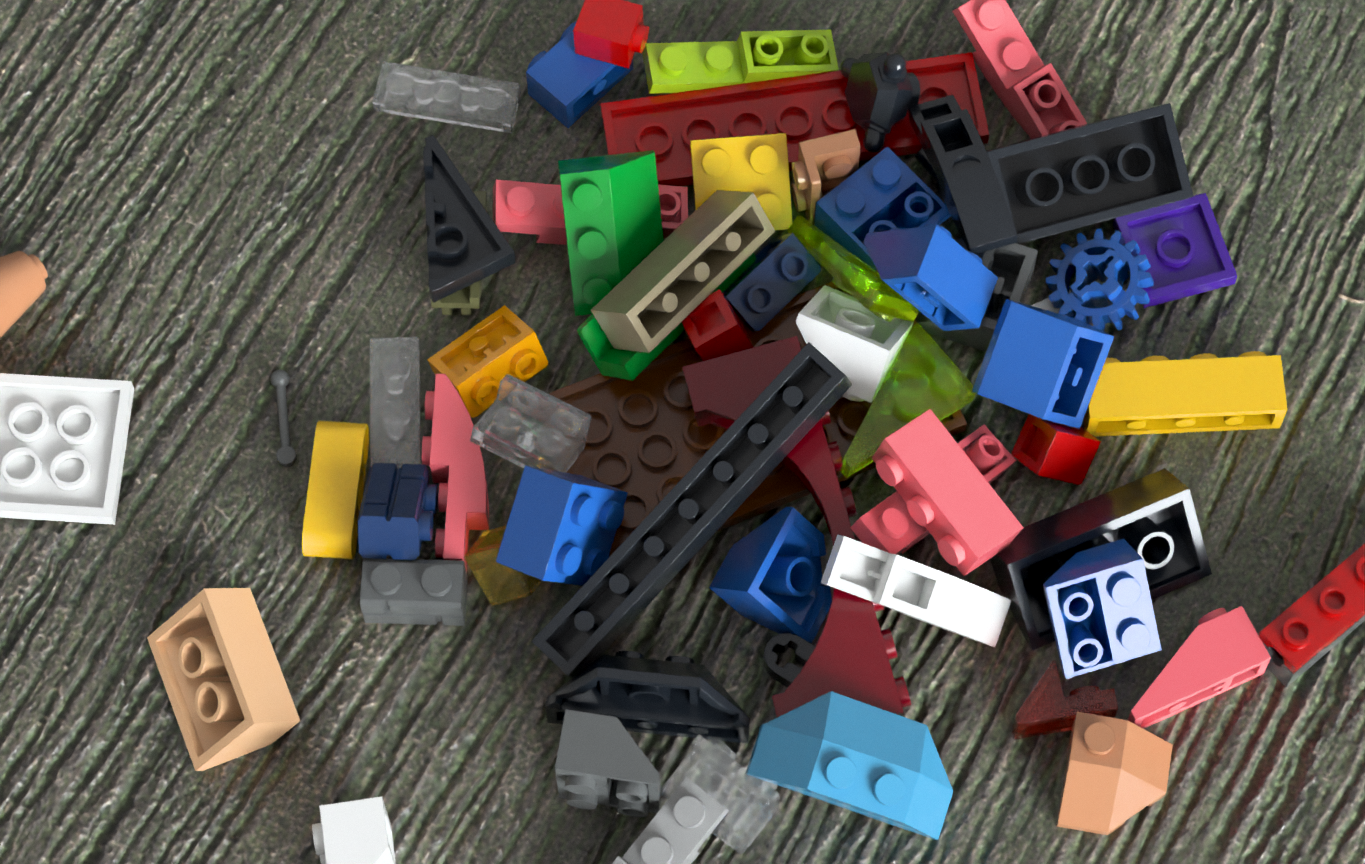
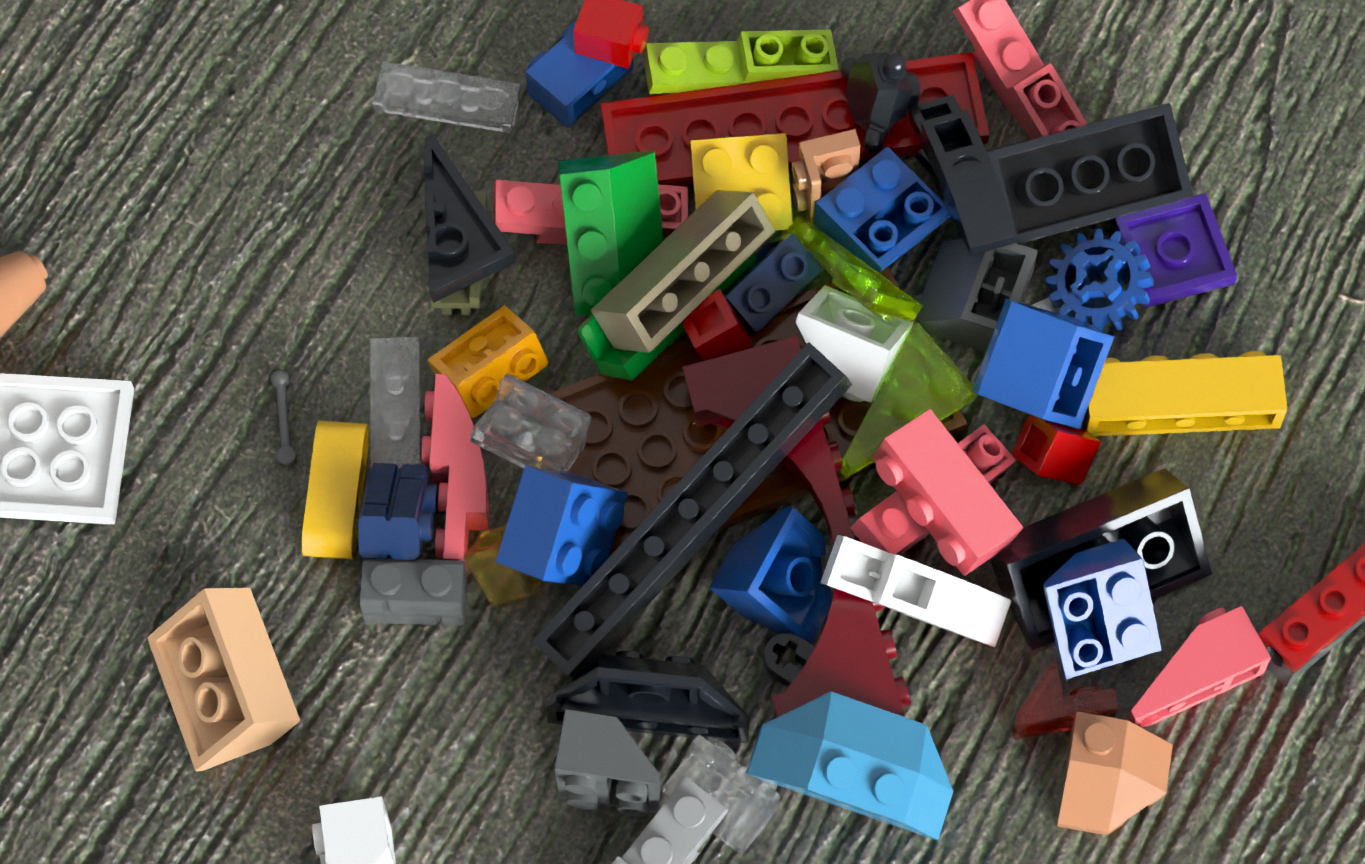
(933, 274): blue slope -> none

